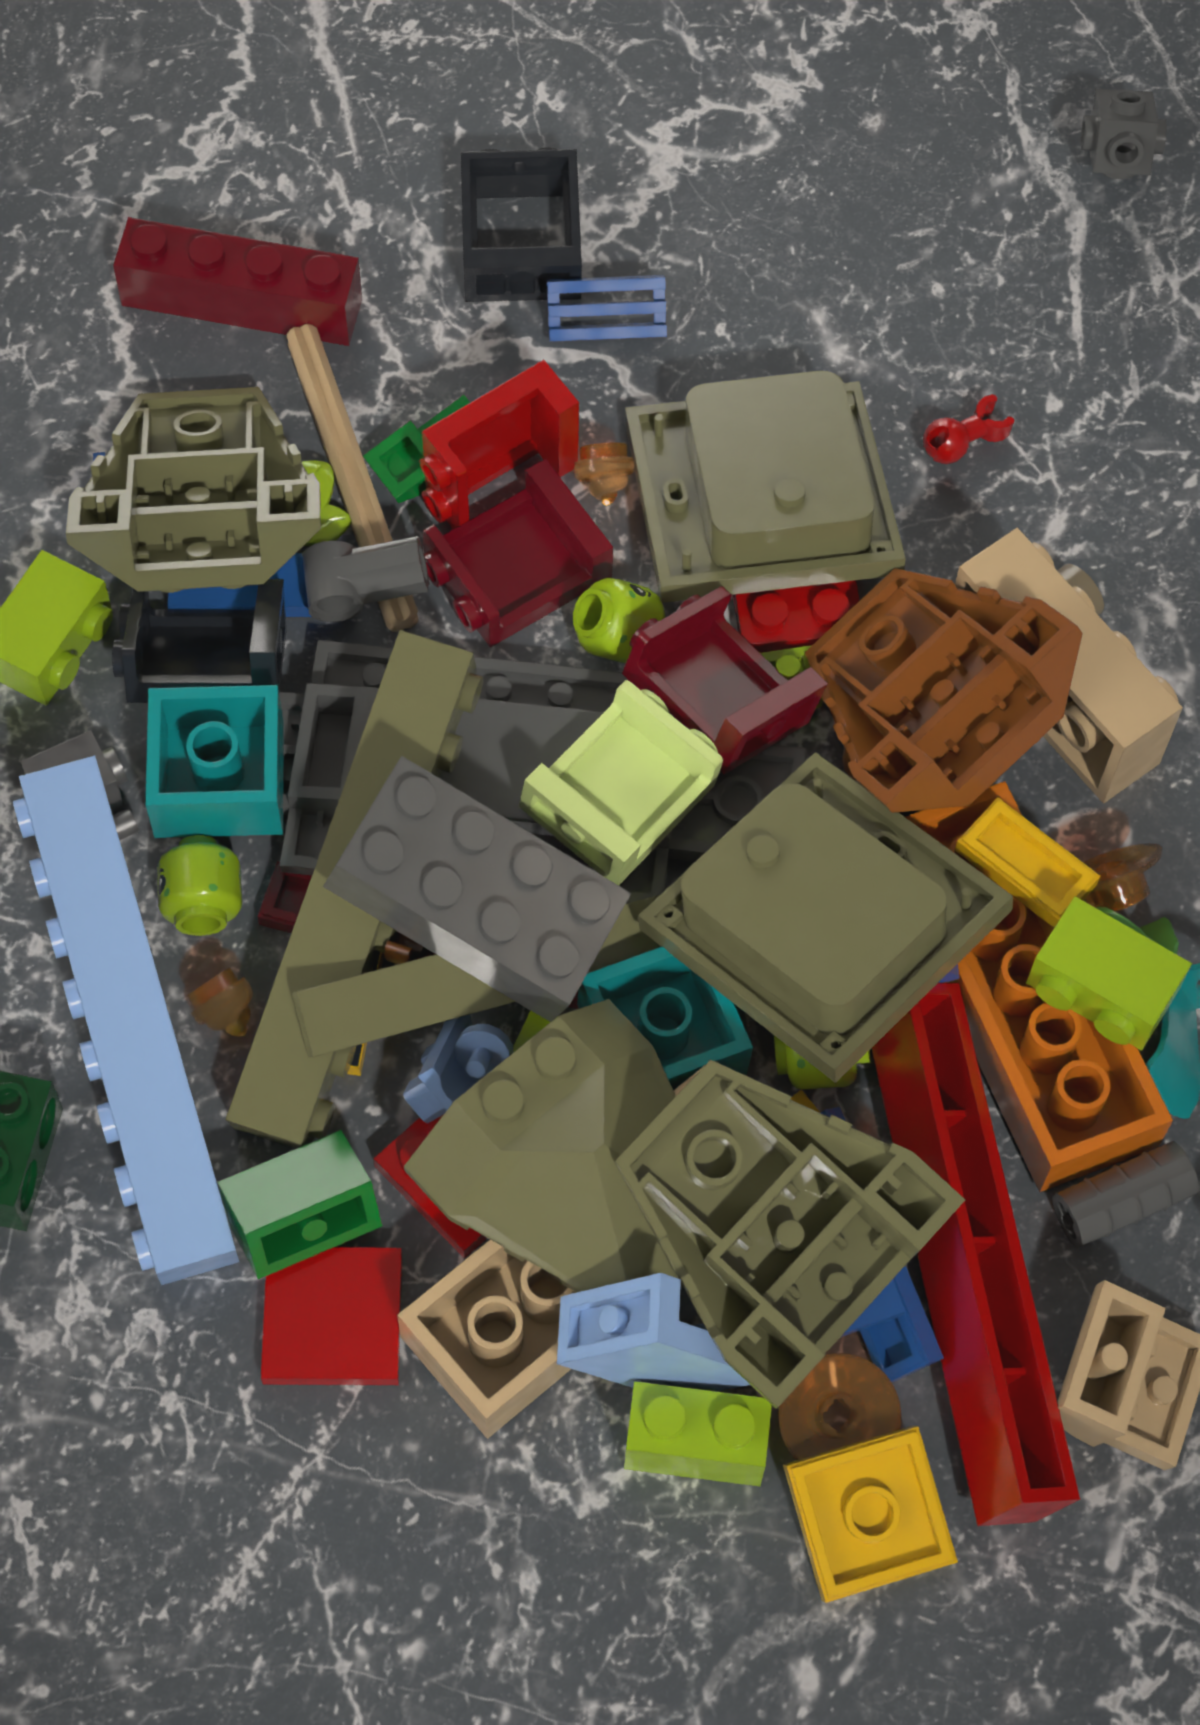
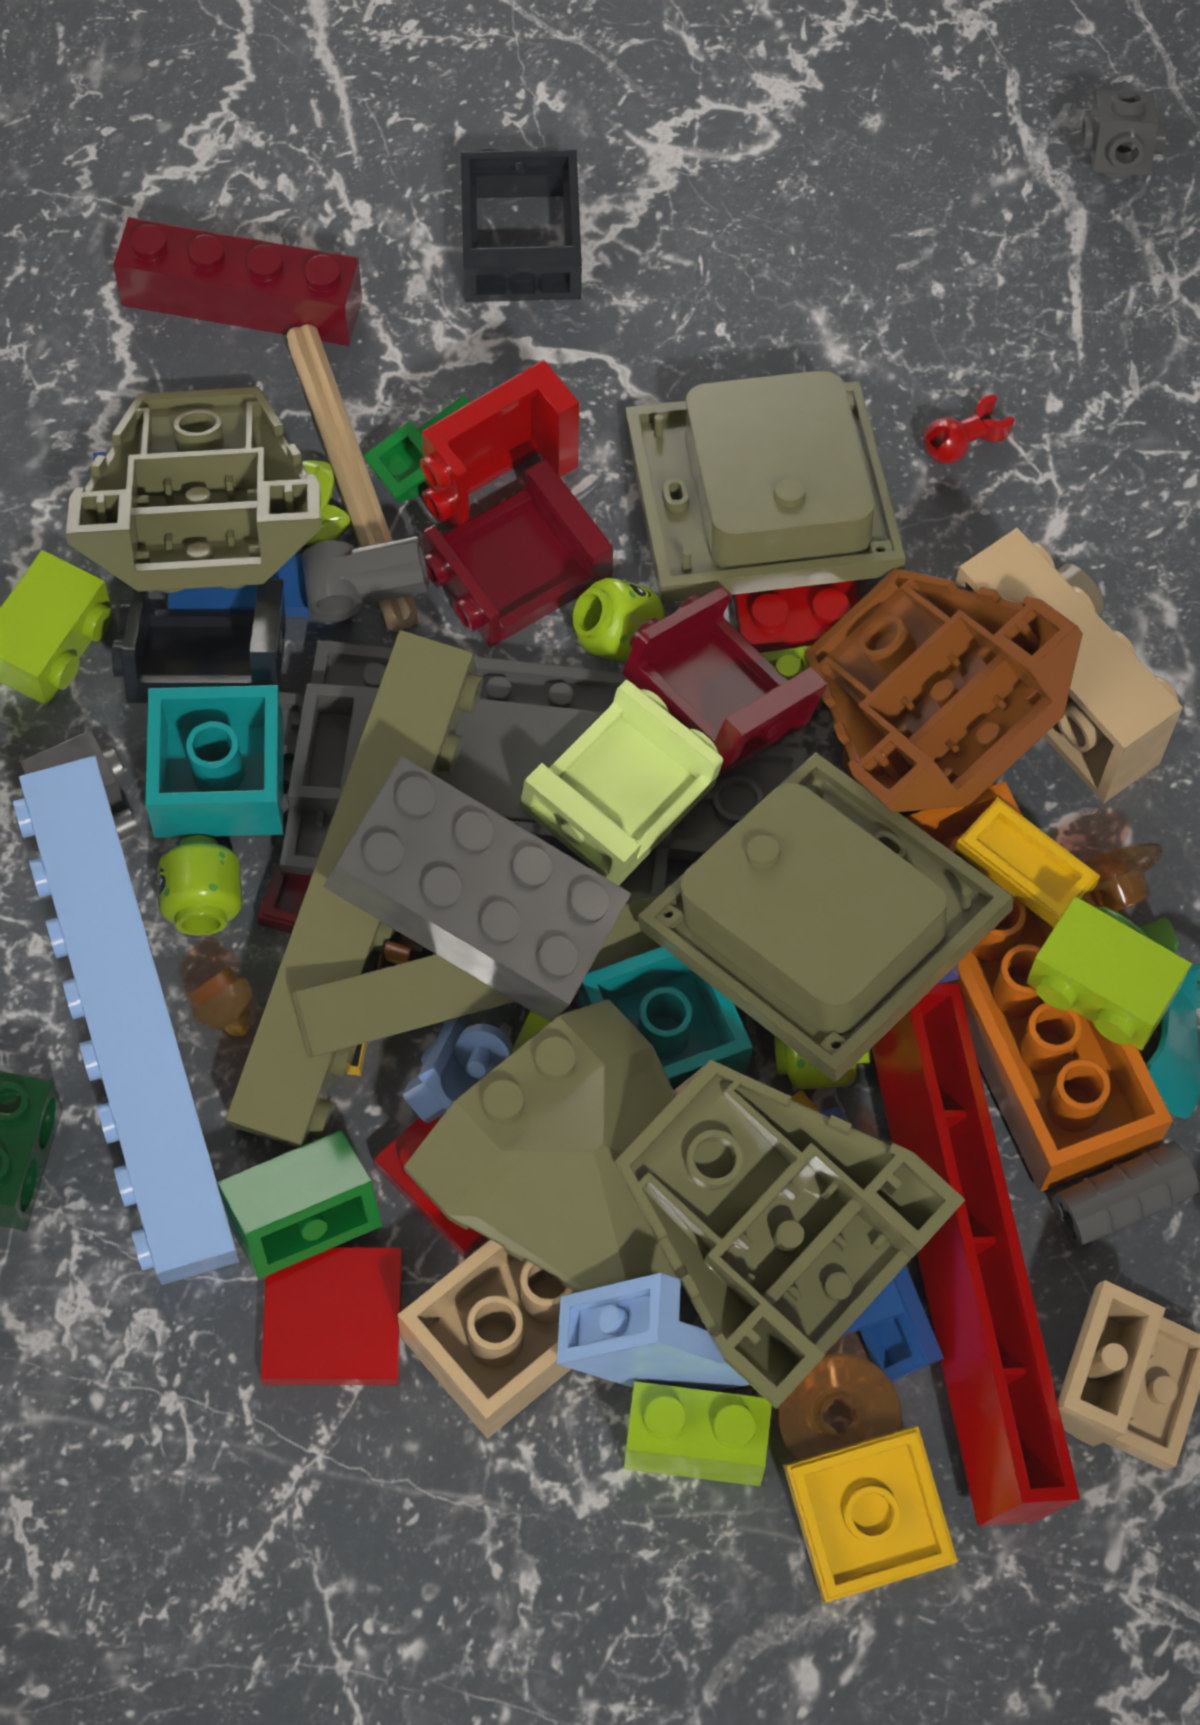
(604, 469): clear orange plate -> none
(607, 331): tile -> none

